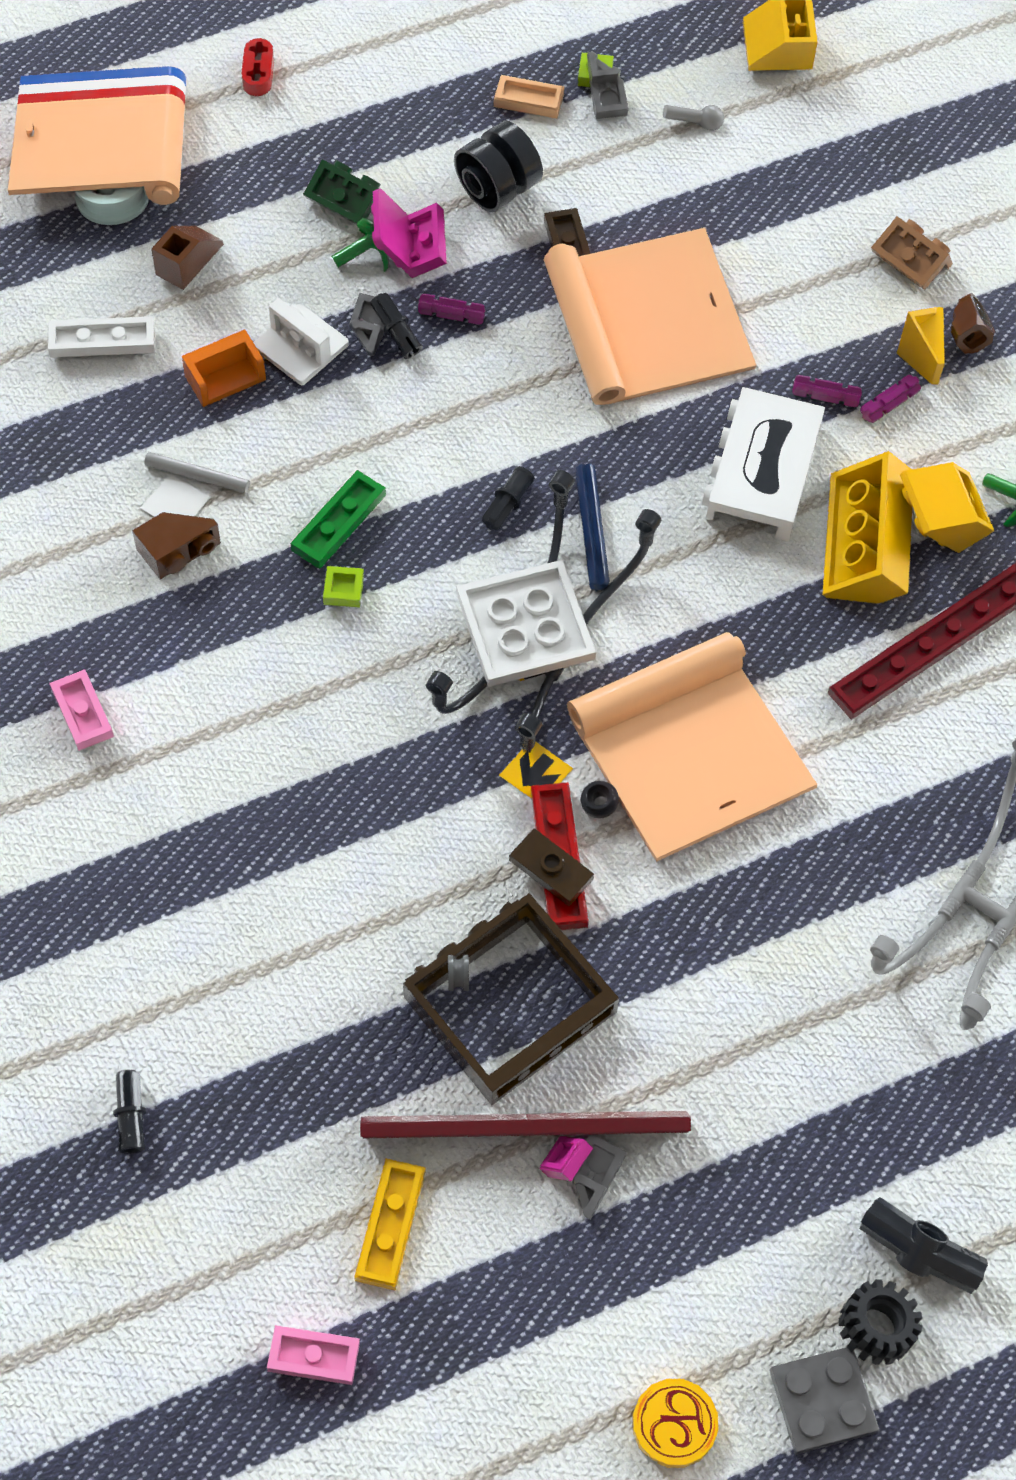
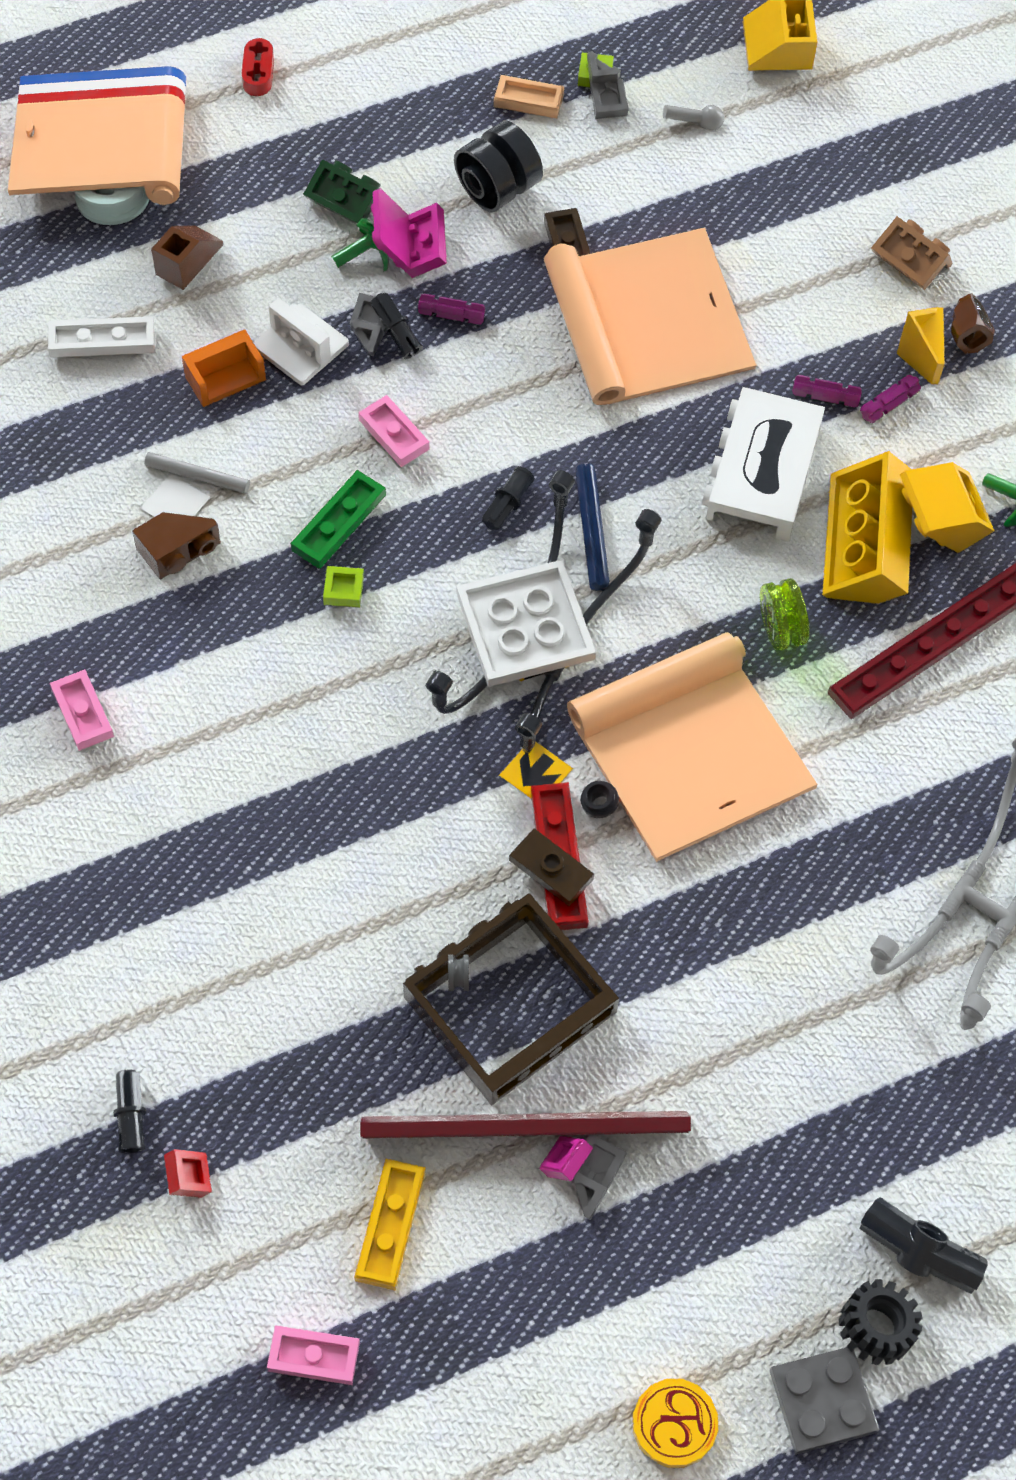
(187, 1173): none -> plate
(394, 431): none -> bright pink plate
(784, 614): none -> clear neon green head

